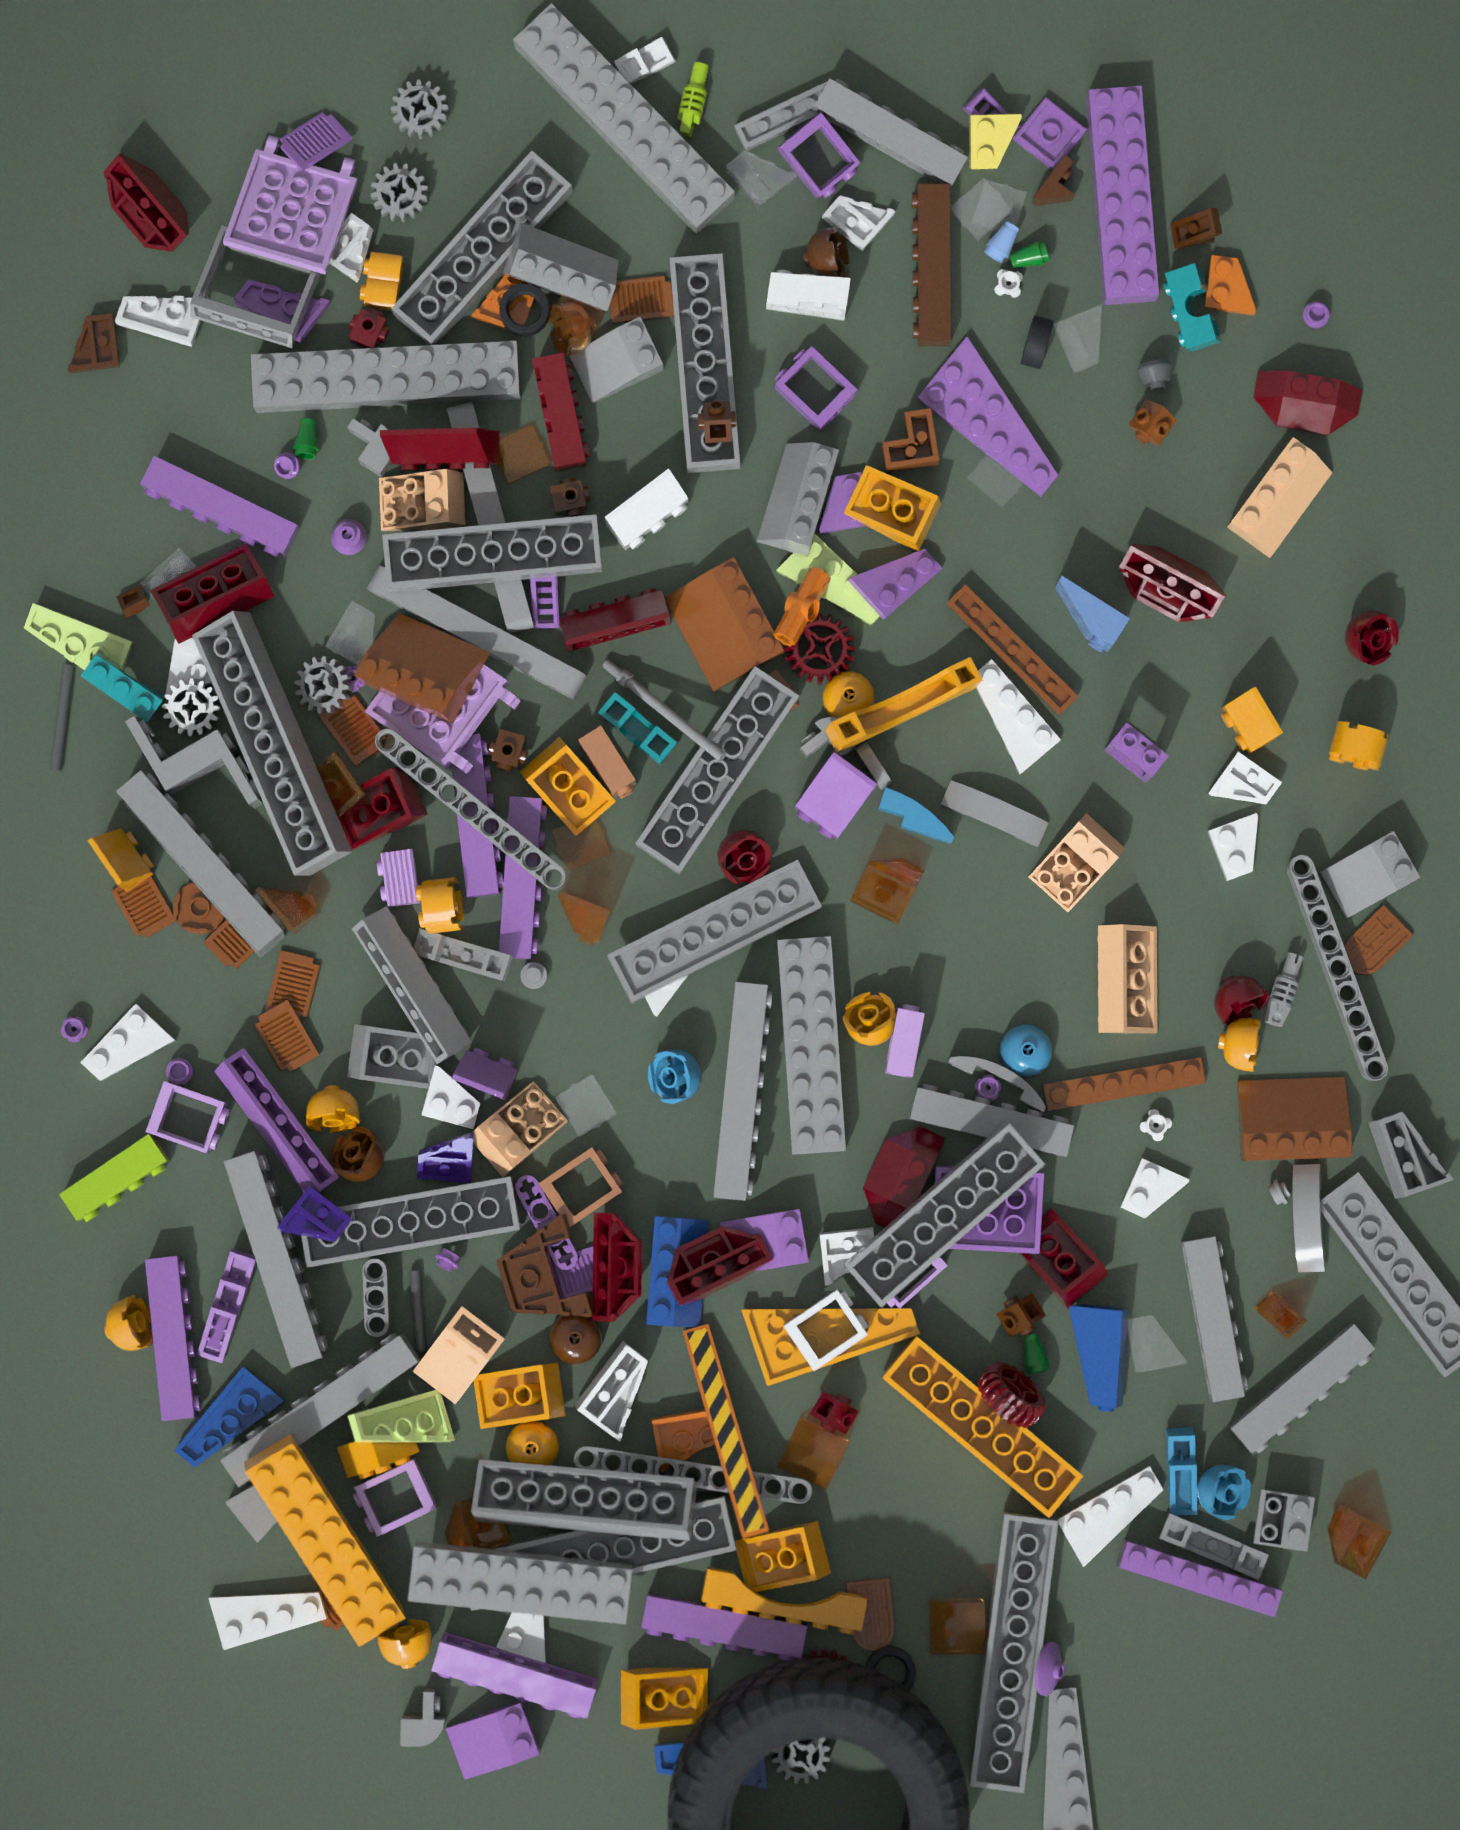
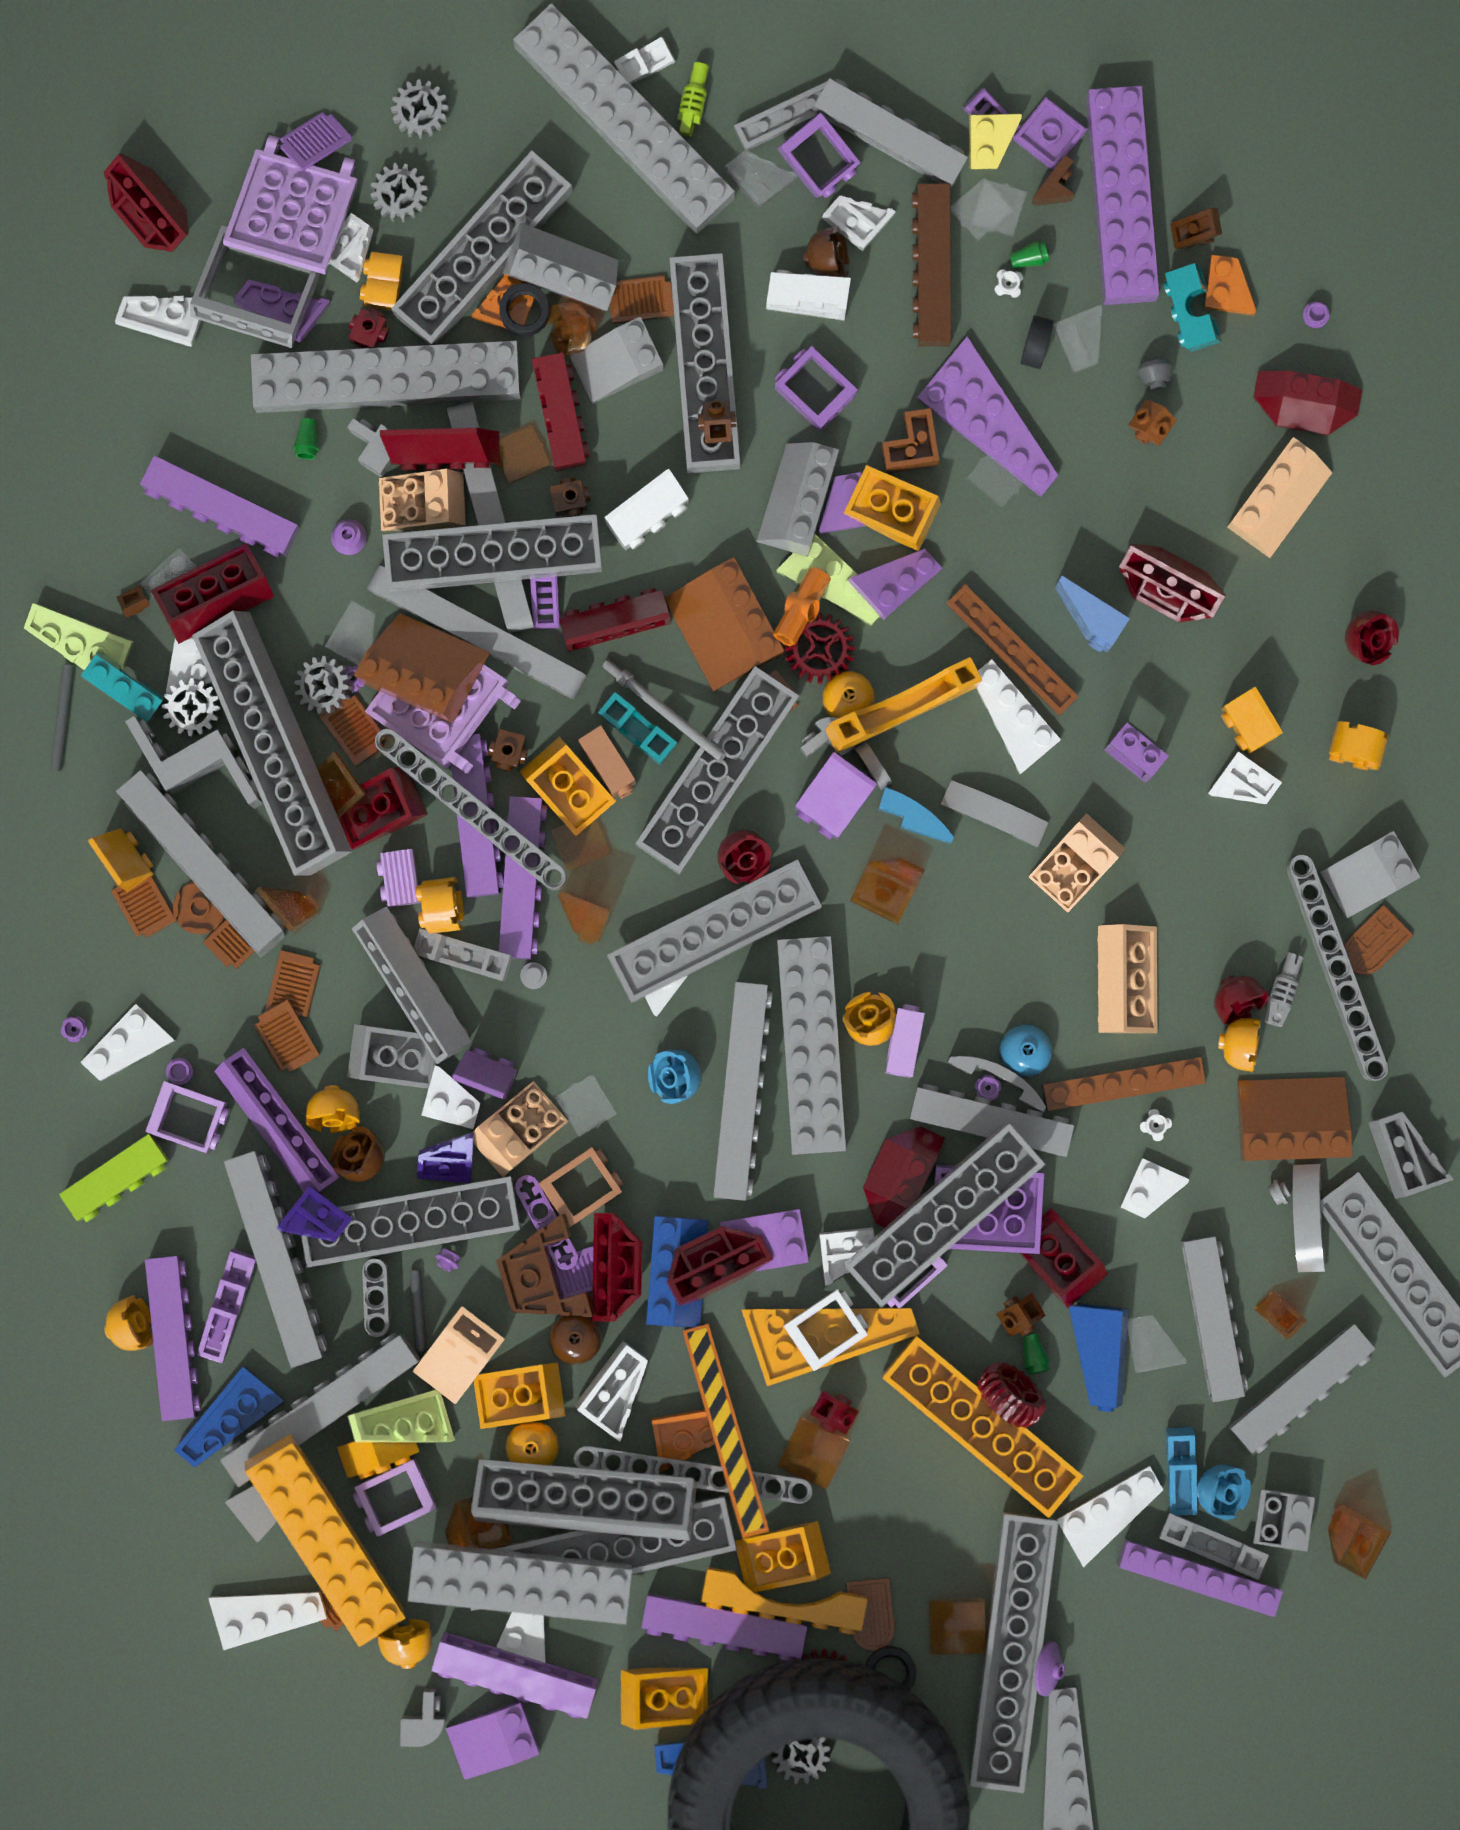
(96, 346): reddish brown wing -> none
(287, 465): medium lavender plate -> none
(1001, 243): light blue cone -> none
(1235, 846): white wing -> none

